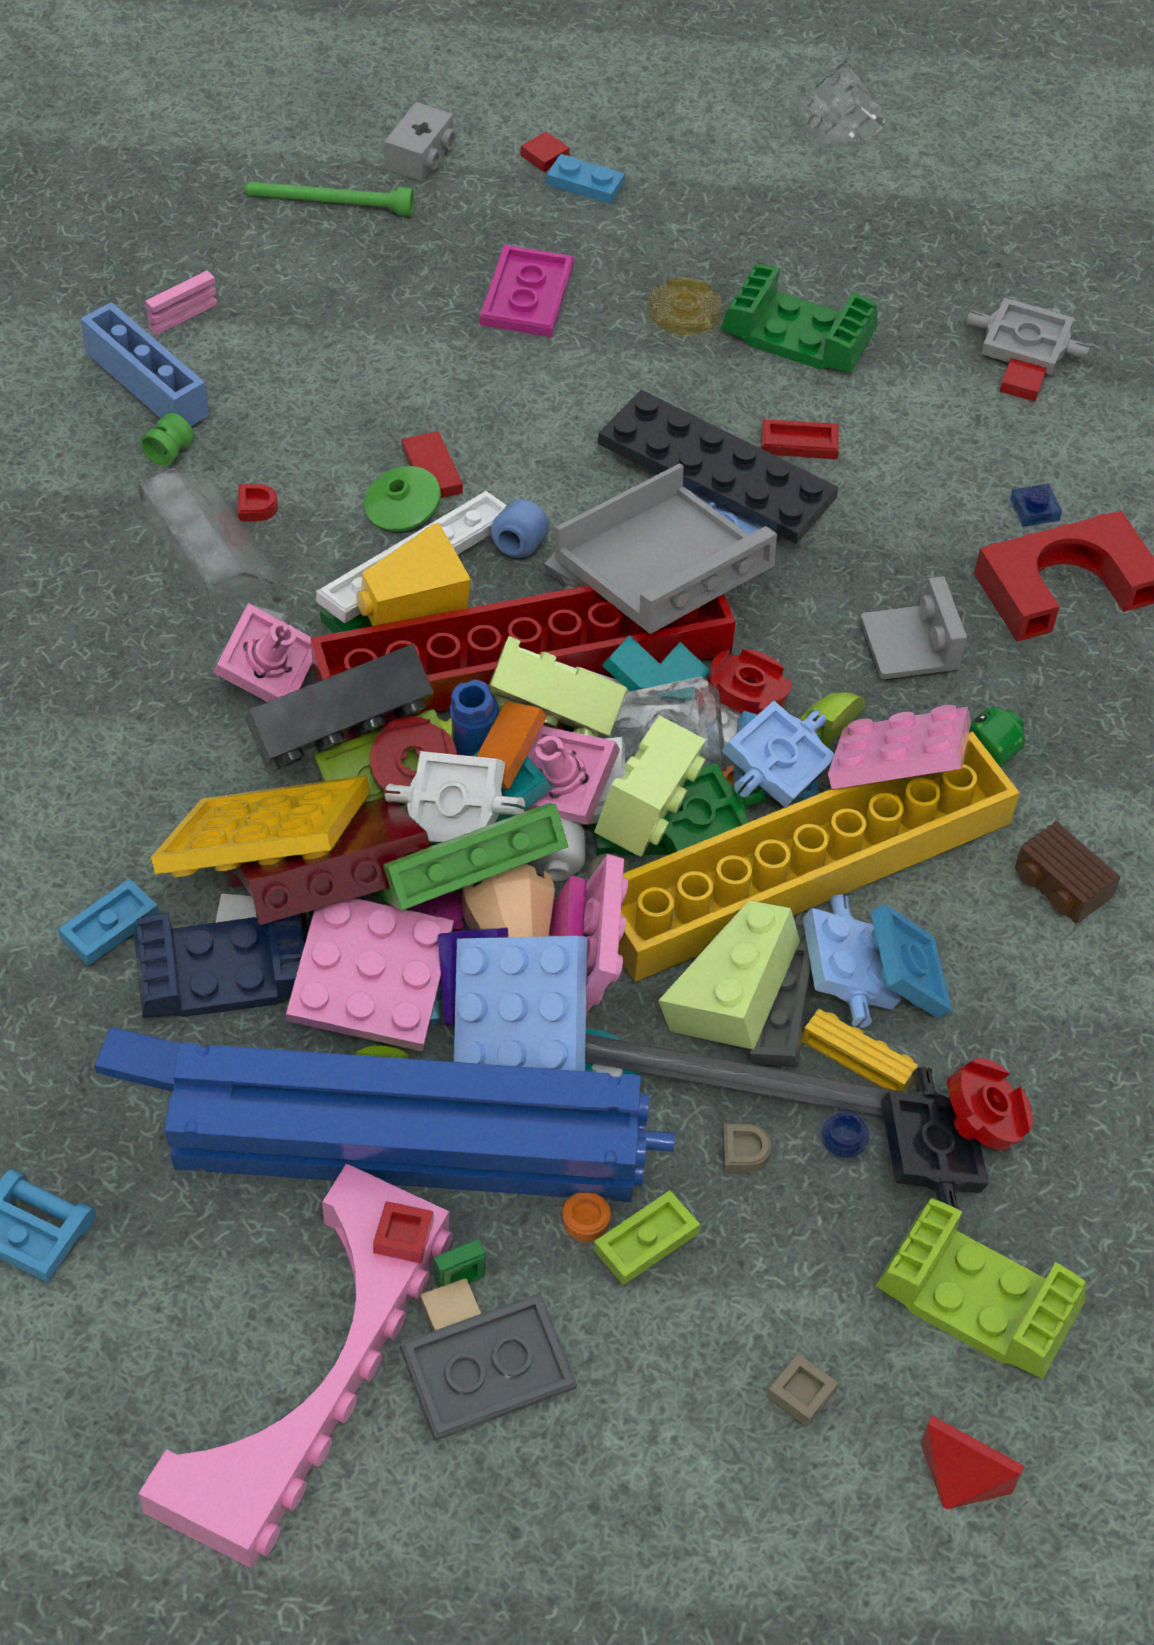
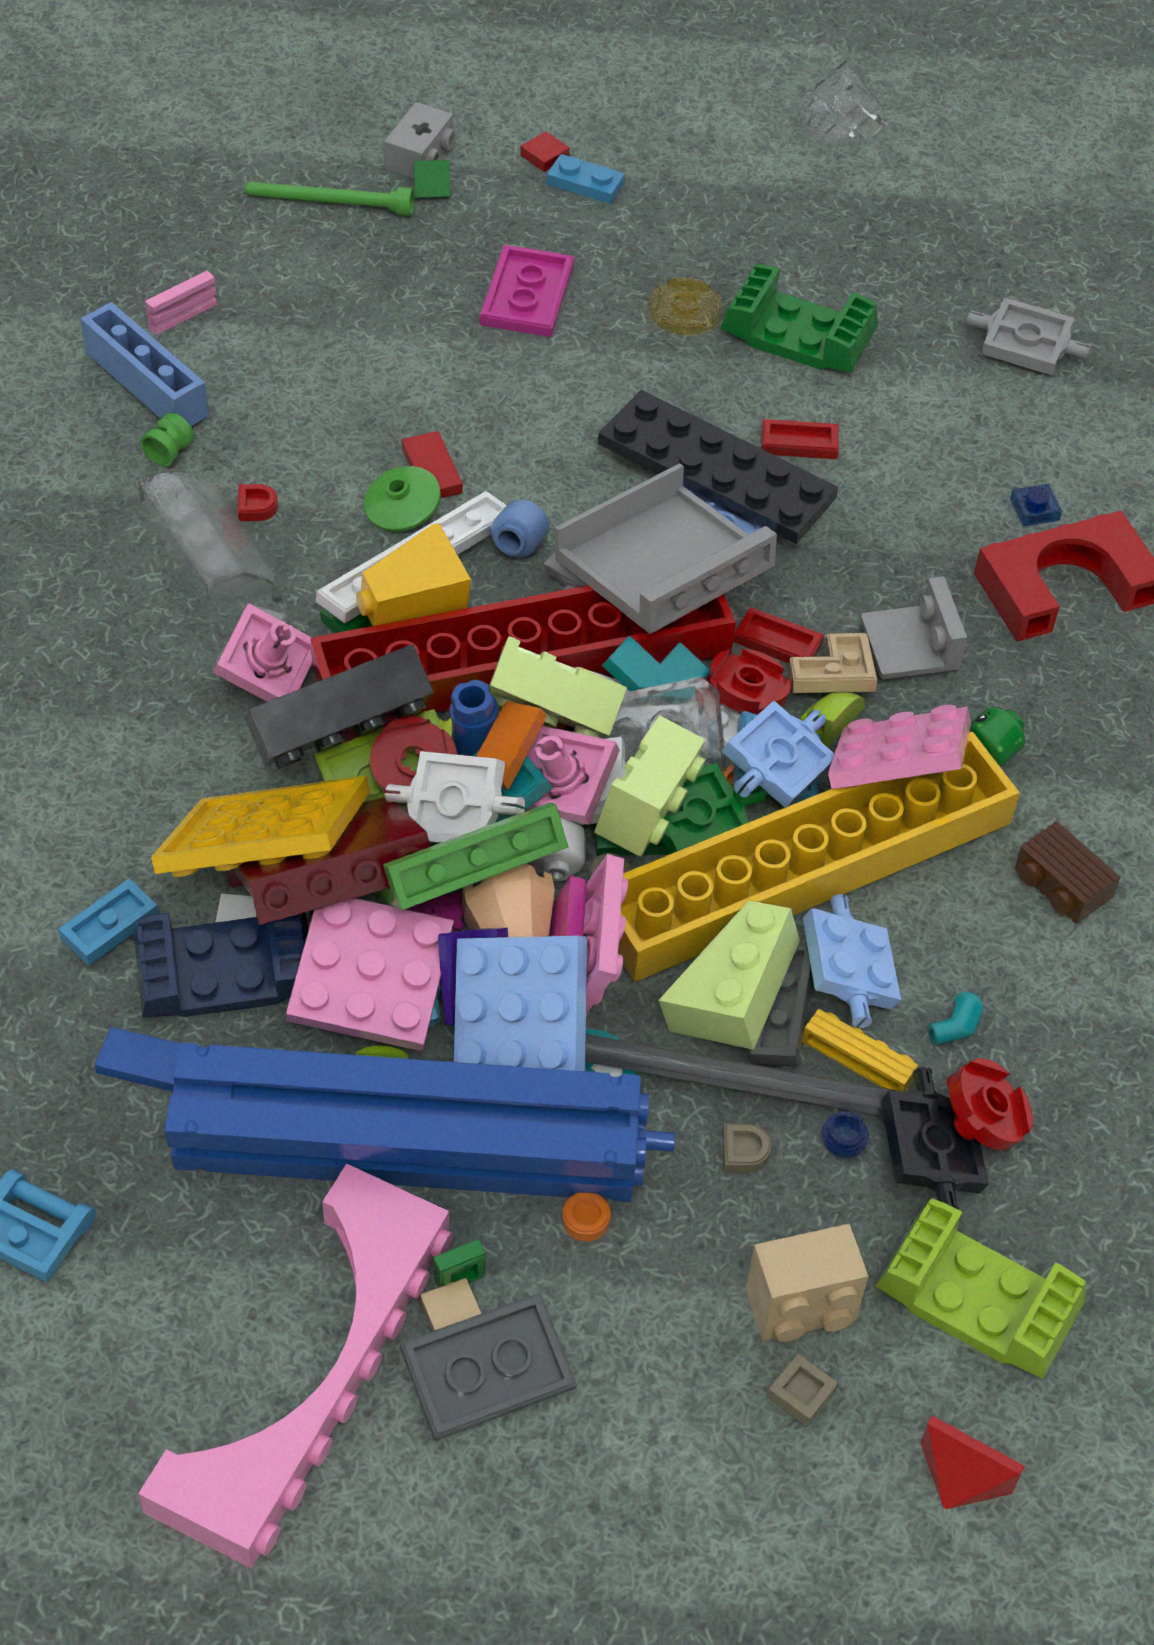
(403, 1232): red tile -> none
(432, 178): none -> green tile
(646, 1237): lime plate -> none
(776, 636): none -> red tile
(806, 1283): none -> tan brick
(844, 670): none -> tan tile
(910, 961): dark azure plate -> none
(962, 1022): none -> teal arm
(1023, 379): red tile -> none

